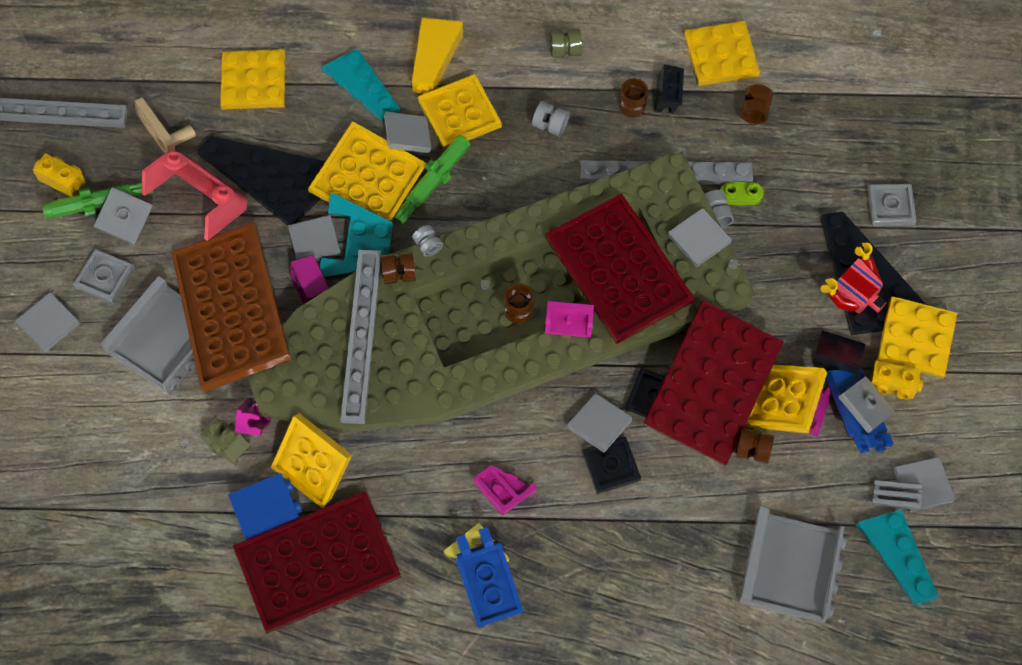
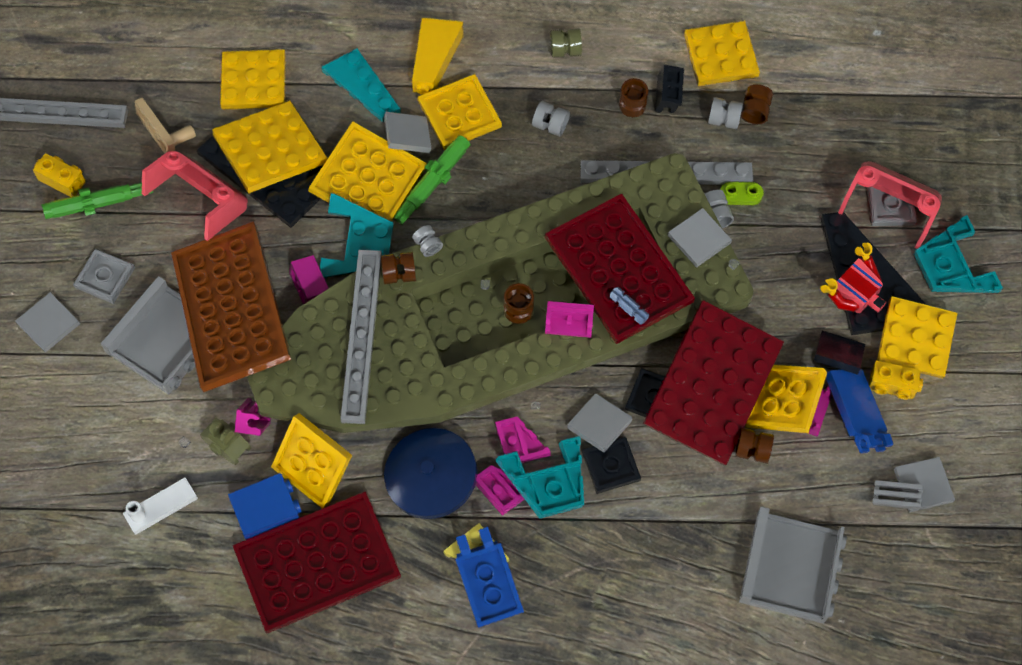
(123, 216): light grey plate -> none
(159, 506): none -> white piece
(269, 146): none -> yellow plate
(315, 238): light grey tile -> none
(430, 473): none -> dark blue dish
(517, 438): none -> dark pink wing
(549, 489): none -> teal wing
(629, 305): none -> sand blue axle
(725, 113): none -> light grey wheel
(866, 404): light grey plate -> none
(897, 548): teal wing -> none
(899, 186): none -> coral windscreen
(945, 264): none -> teal wing

